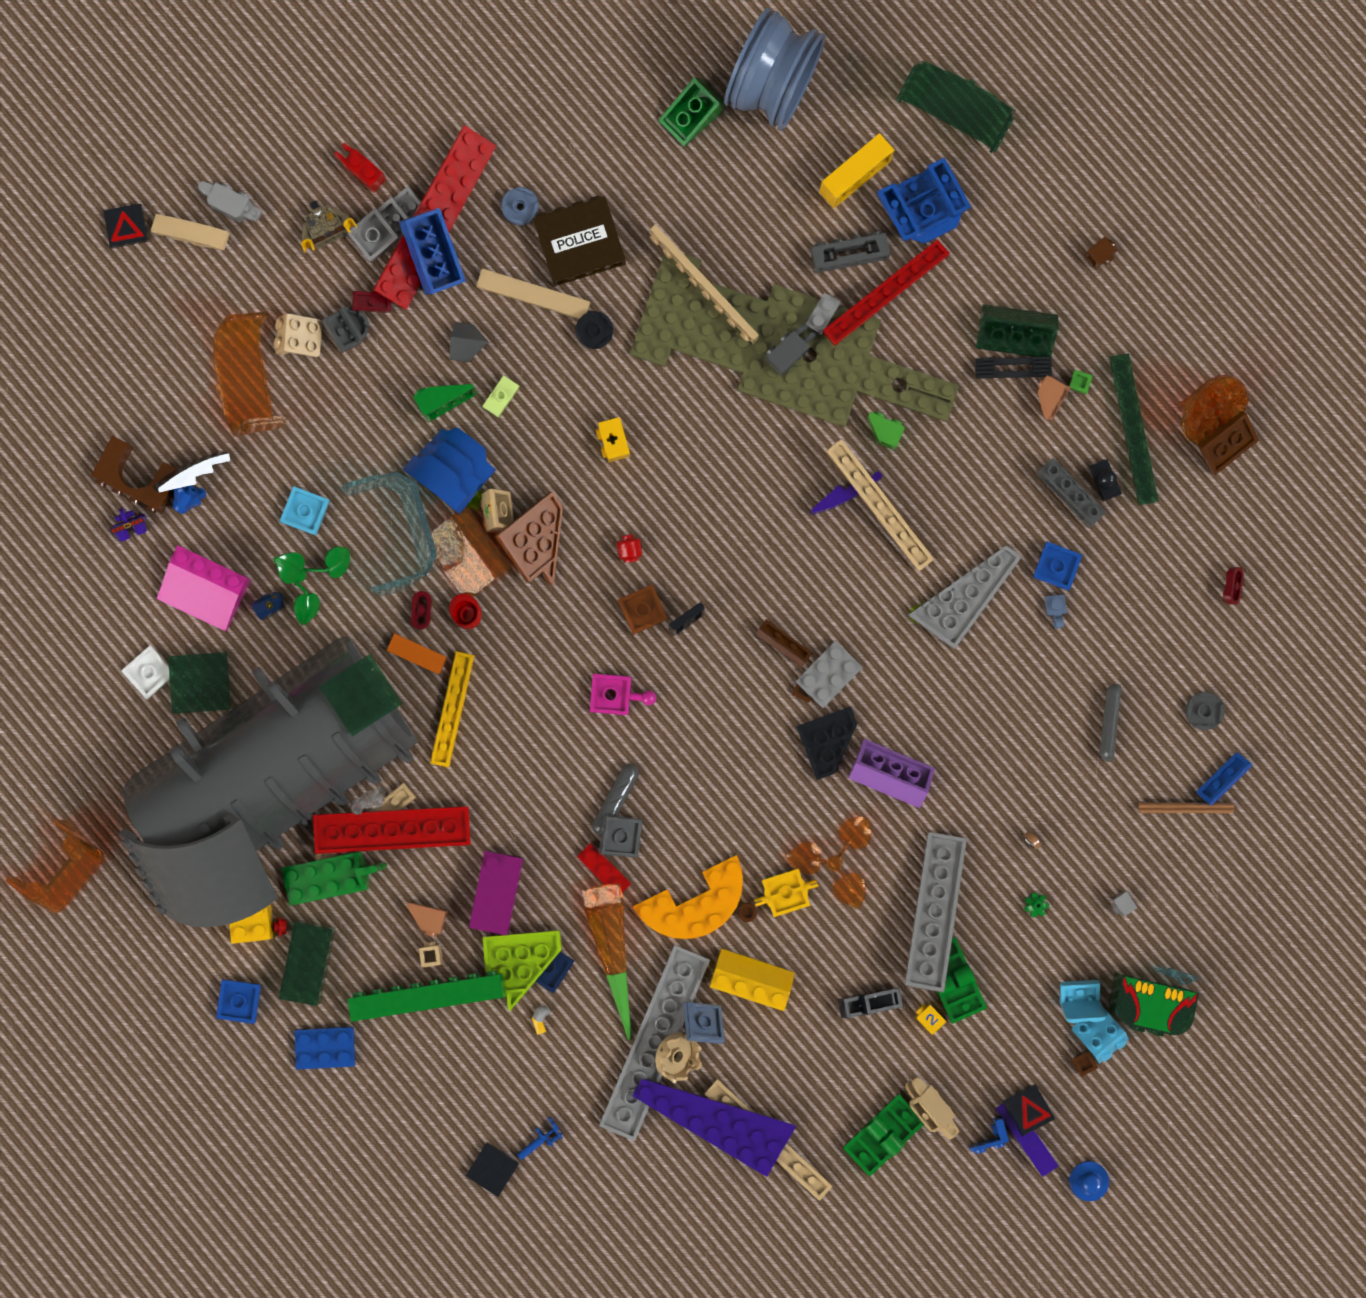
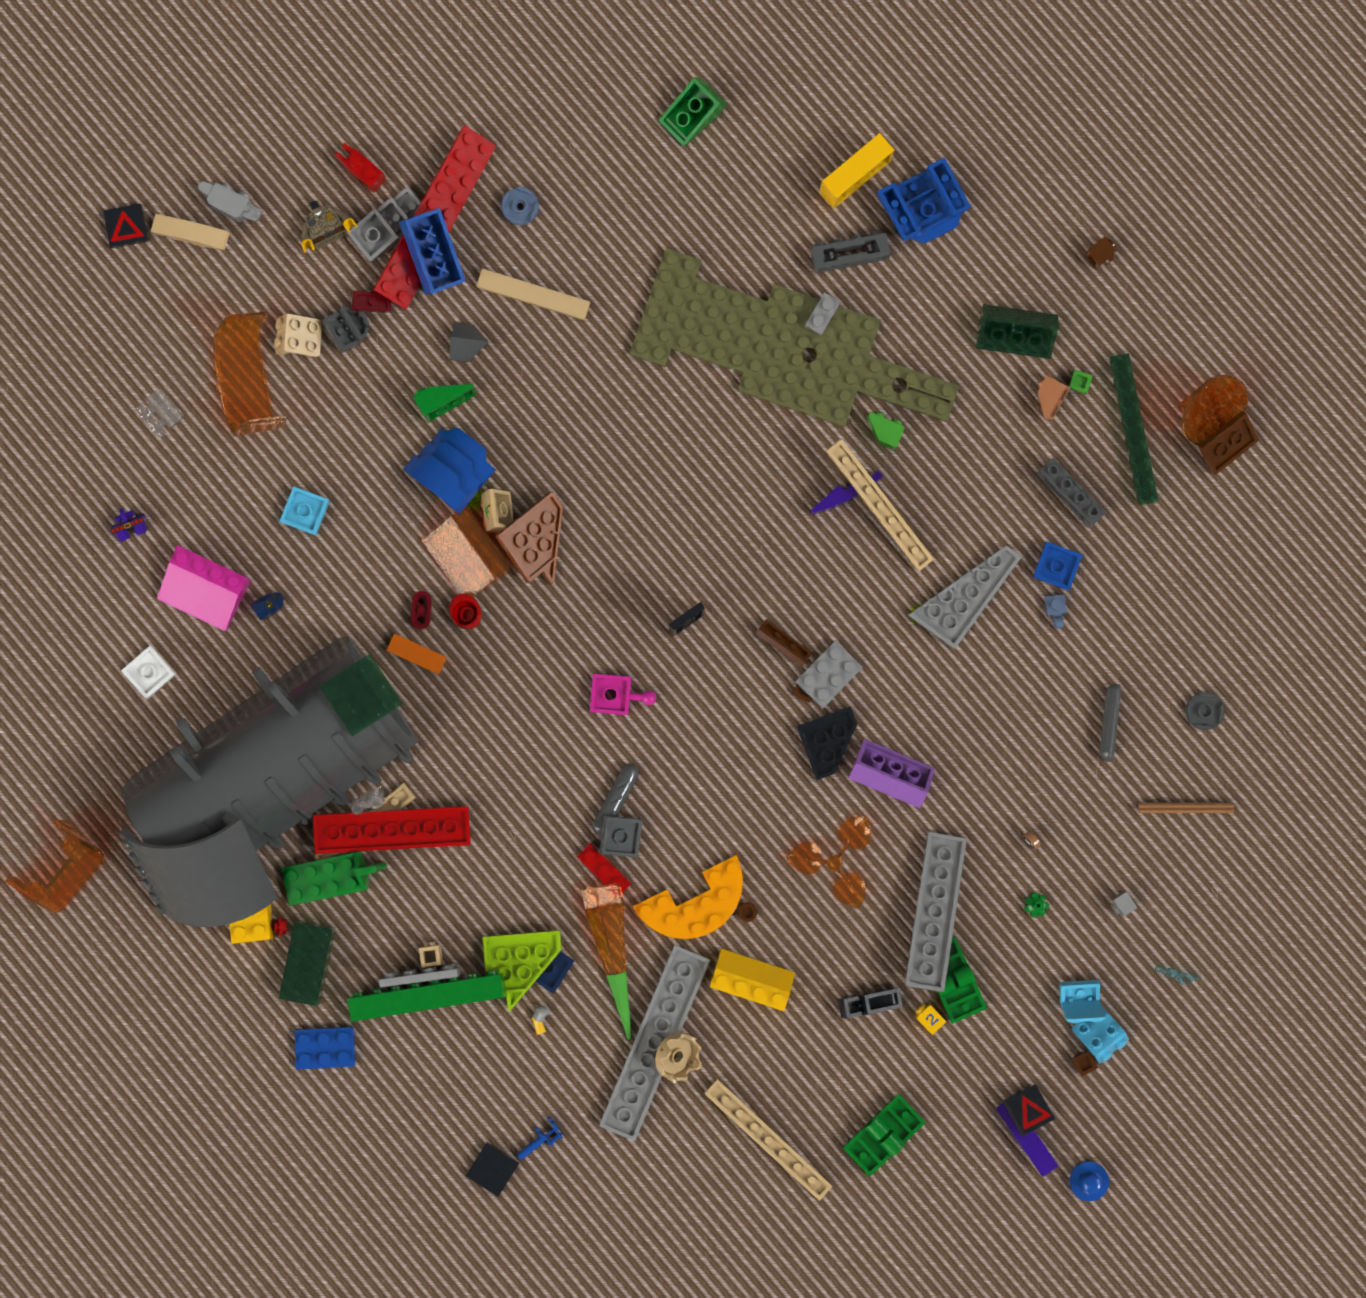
(110, 472): reddish brown arch -> none
(165, 408): none -> clear plate
(186, 474): slope -> none
(187, 498): blue rock -> none
(199, 683): clear green plate -> none
(238, 1001): blue plate -> none
(292, 570): green plant -> none
(413, 976): none -> light grey plate
(416, 519): clear light blue piece -> none
(428, 918): nougat slope -> none
(452, 709): yellow tile -> none
(496, 892): magenta brick -> none
(501, 396): yellowish green plate -> none
(579, 240): dark brown panel -> none
(594, 330): black tile -> none
(620, 448): yellow brick -> none
(629, 548): red head -> none
(642, 609): dark orange plate -> none
(703, 1023): sand blue tile -> none
(709, 290): tan plate -> none
(739, 1132): dark purple wing -> none
(774, 69): sand blue wheel -> none
(786, 892): yellow plate -> none
(789, 350): dark grey hinge -> none
(886, 292): red plate -> none
(931, 1108): tan hinge -> none
(958, 103): clear green piece -> none
(986, 367): black container -> none
(998, 1129): blue bracket -> none
(1105, 480): black tile -> none
(1152, 1005): brick -> none
(1224, 779): blue plate -> none
(1233, 585): dark red plate -> none

